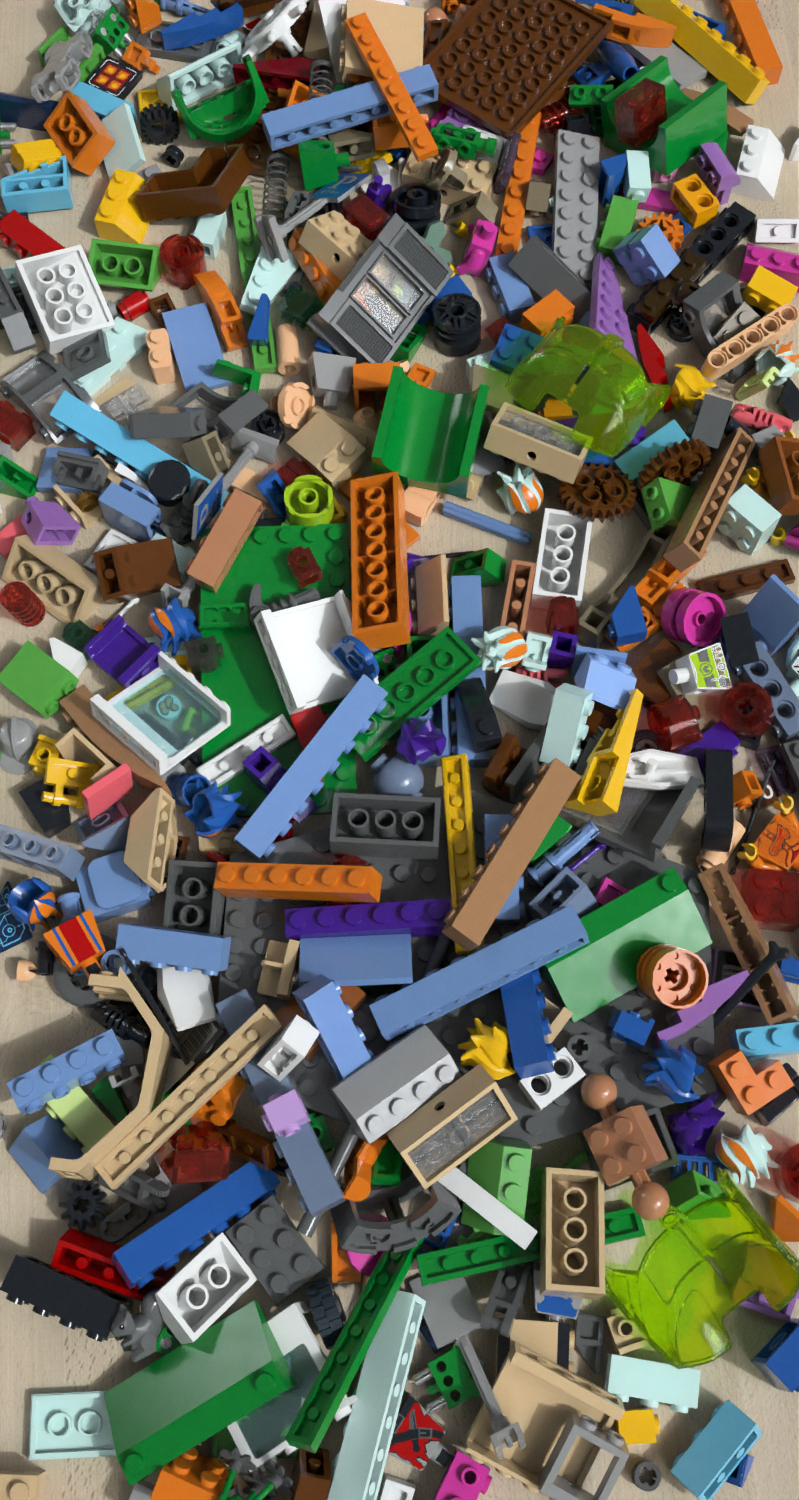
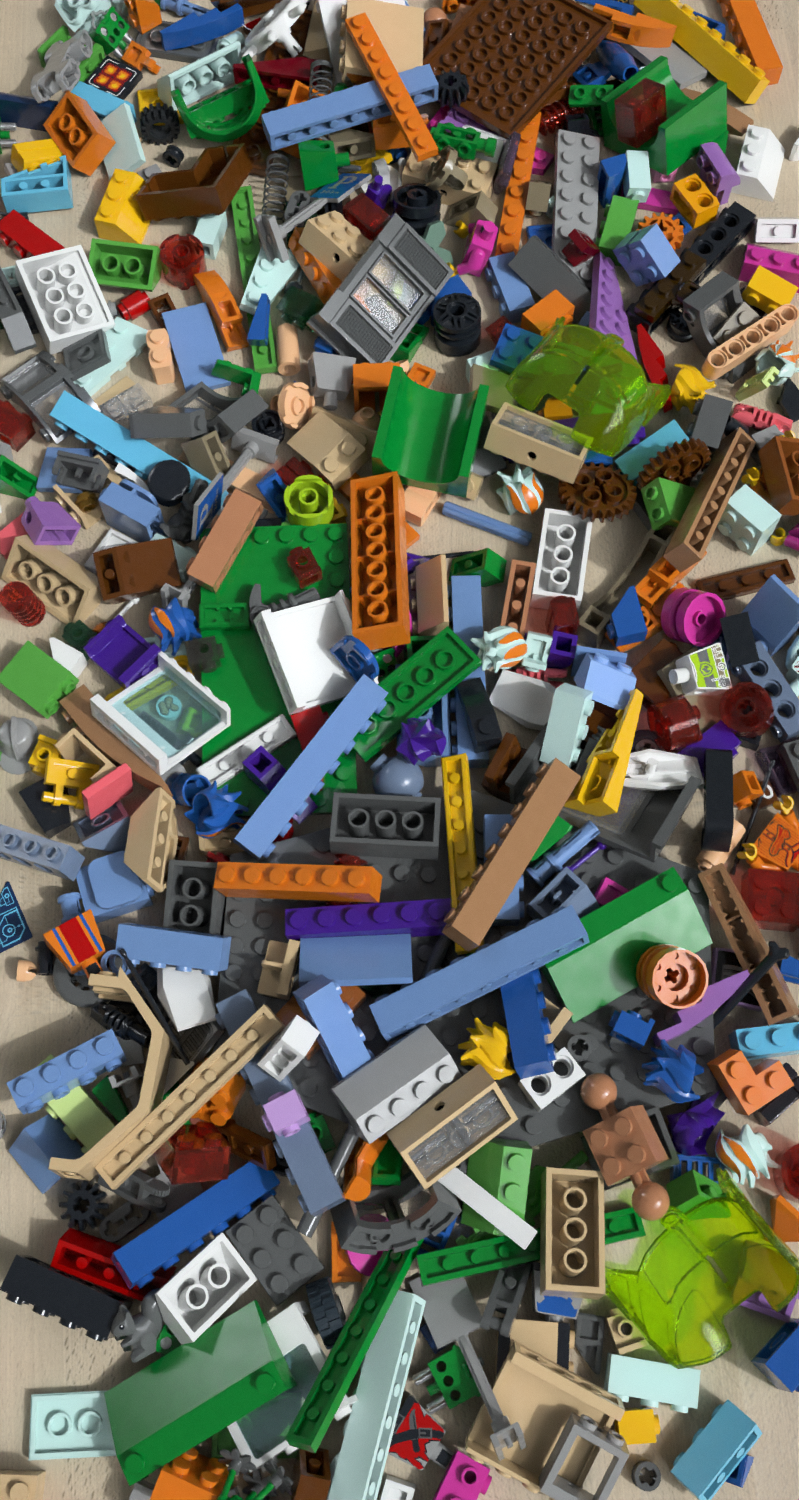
(33, 903): blue hair -> none
(452, 88): none -> black gear
(579, 248): none -> dark red slope

